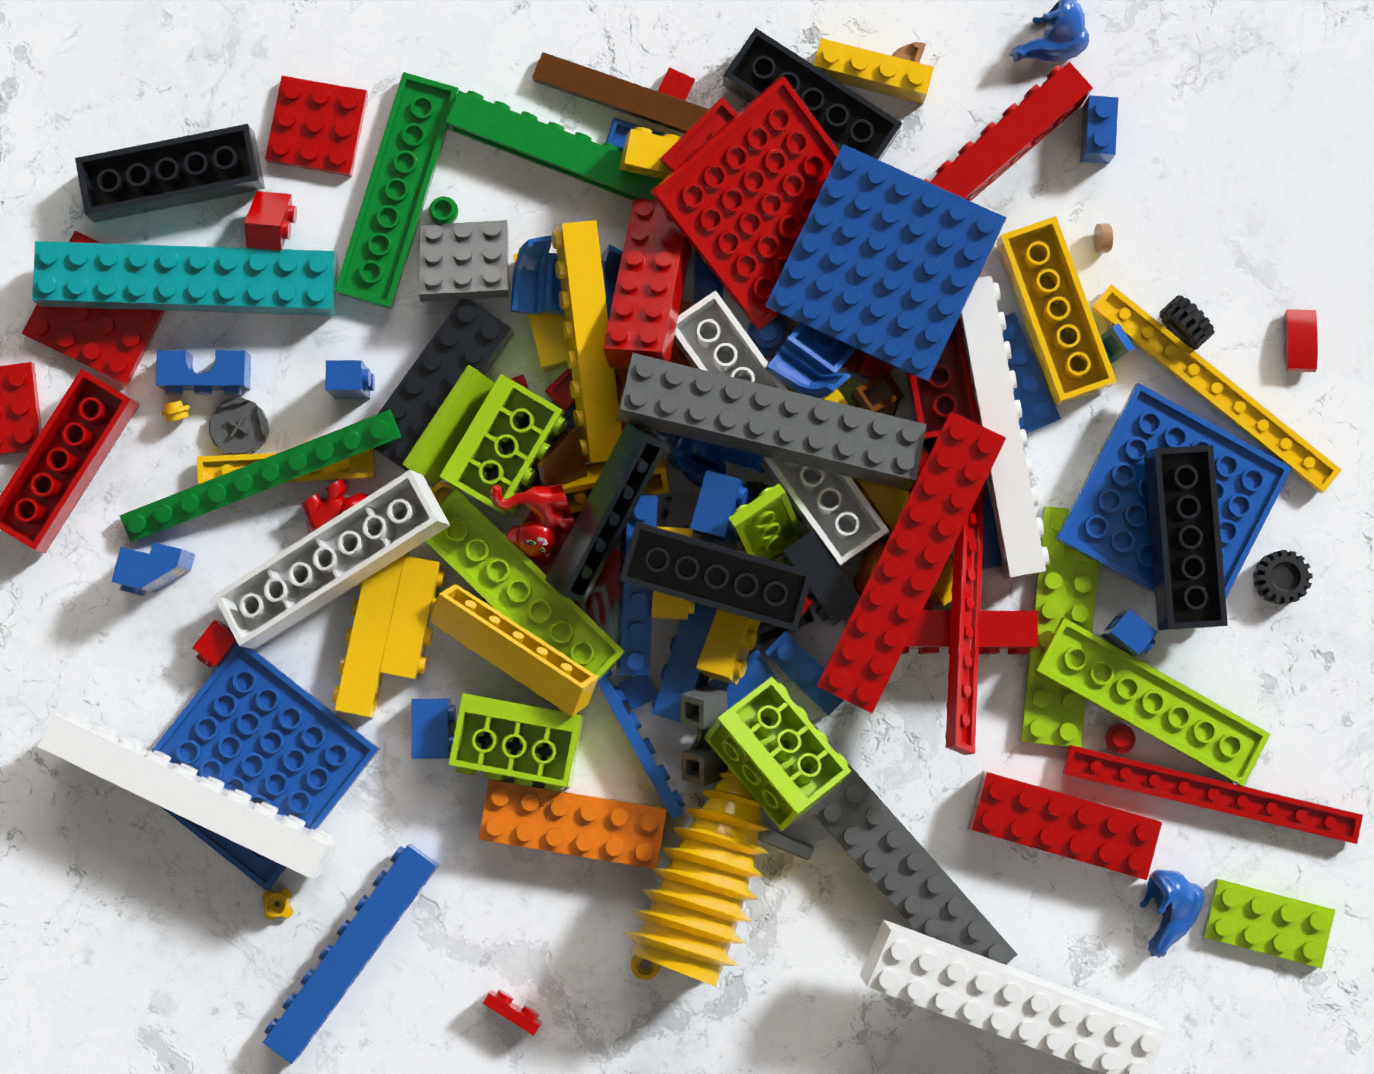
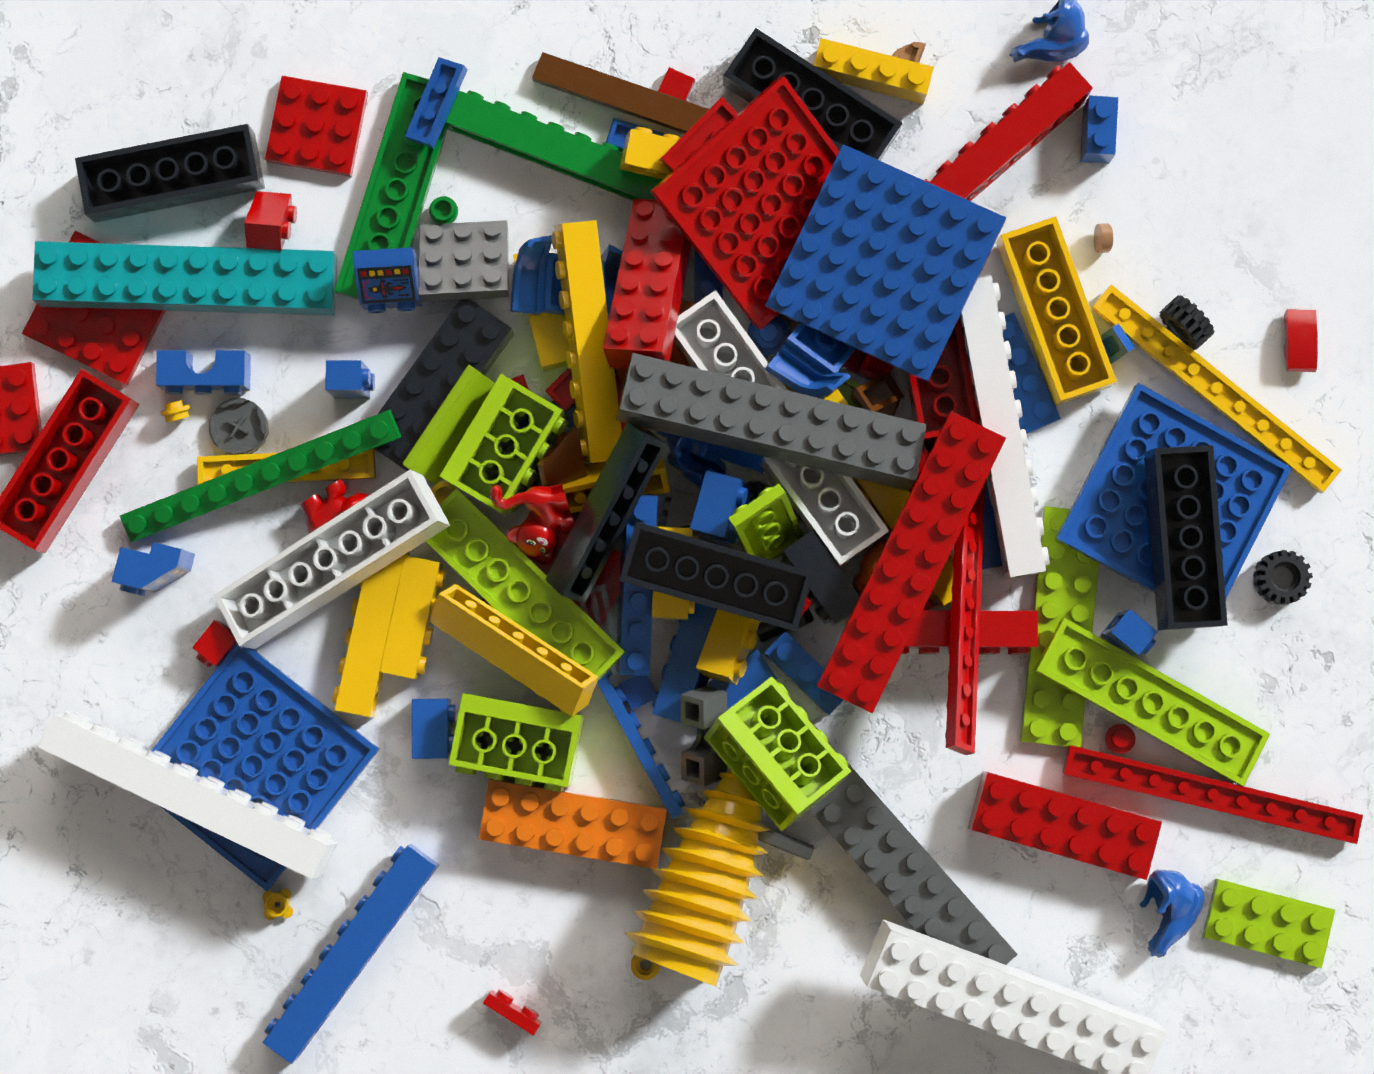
(387, 279): none -> blue piece
(436, 102): none -> blue plate

